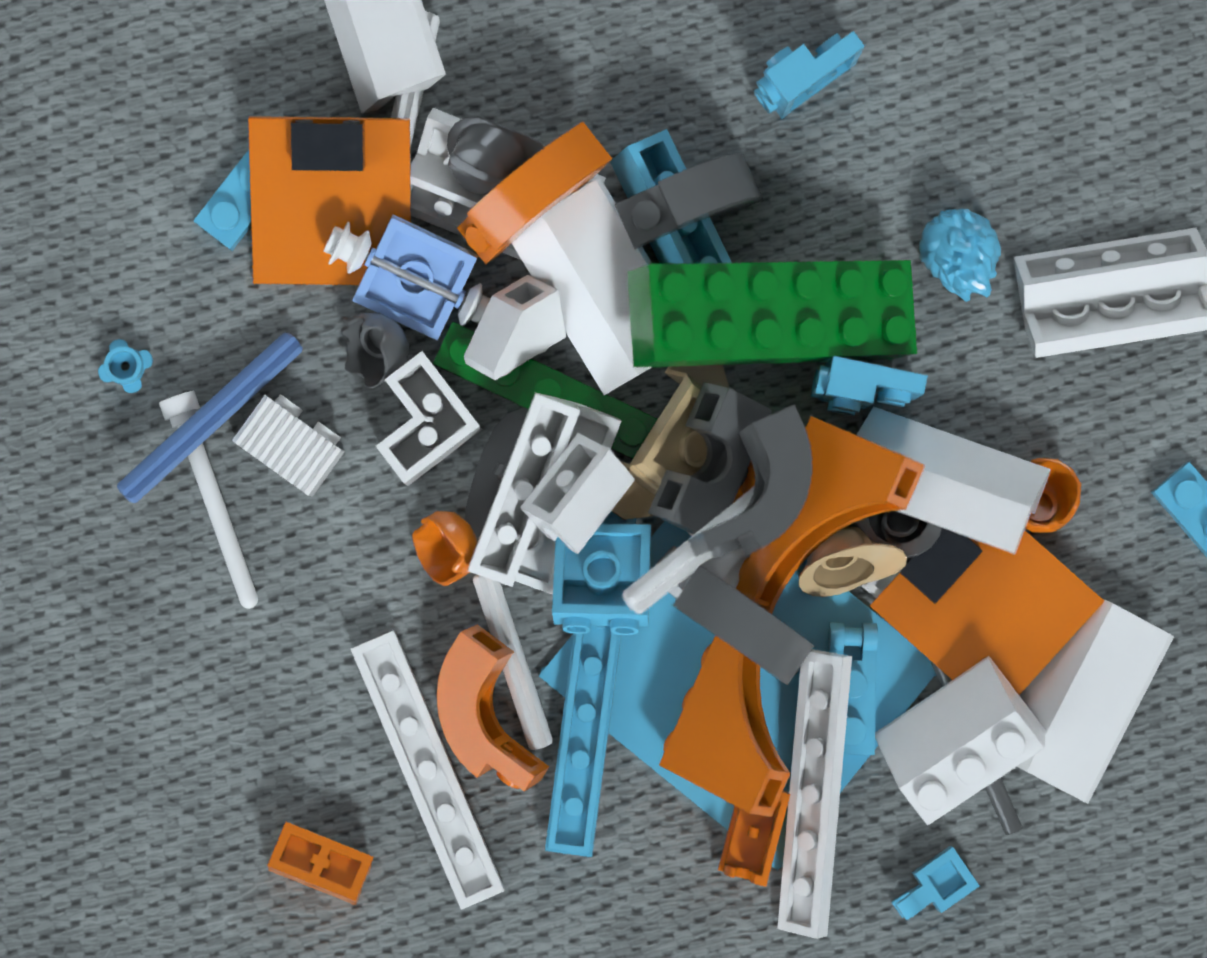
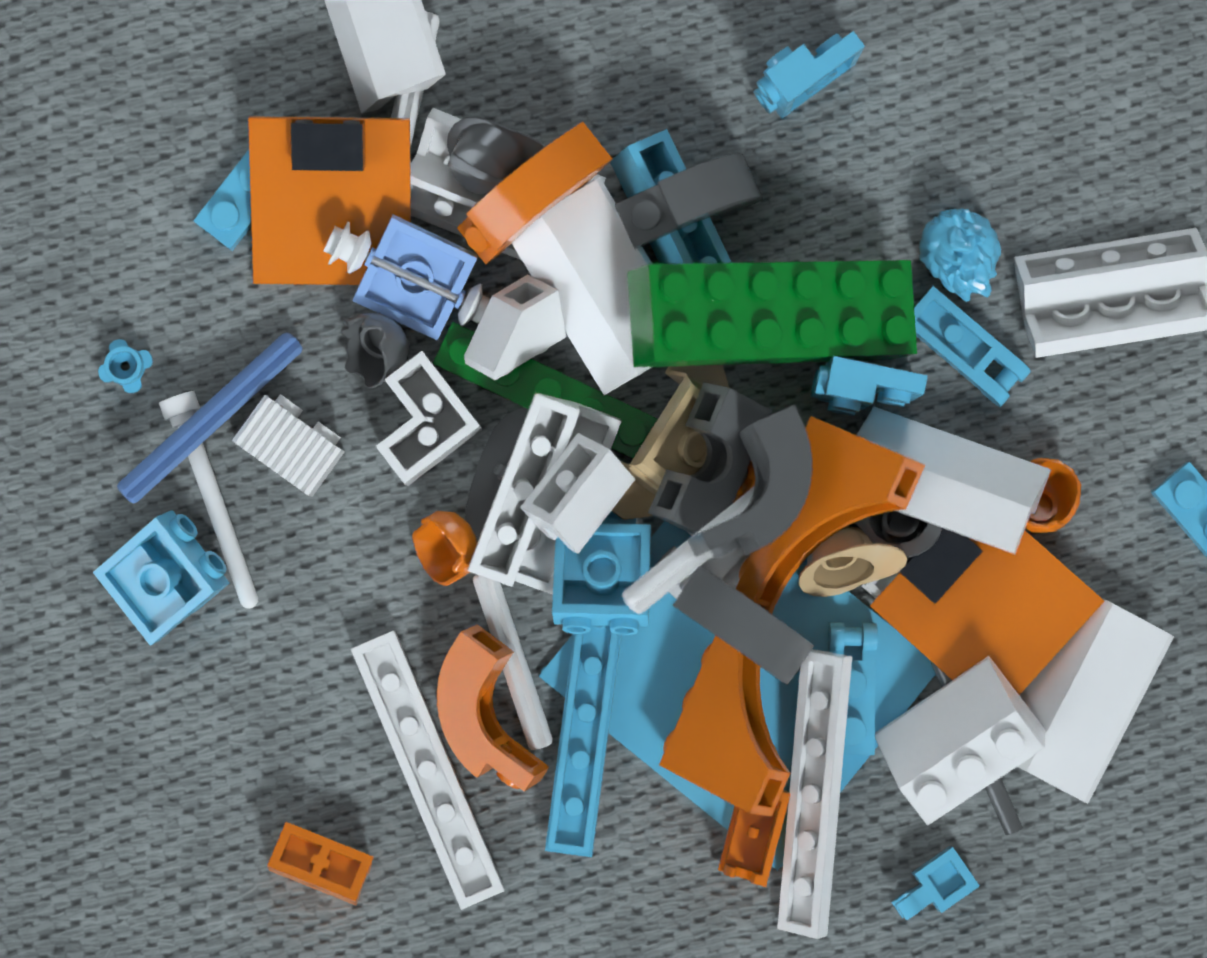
(162, 575): none -> medium azure plate
(967, 346): none -> medium azure plate

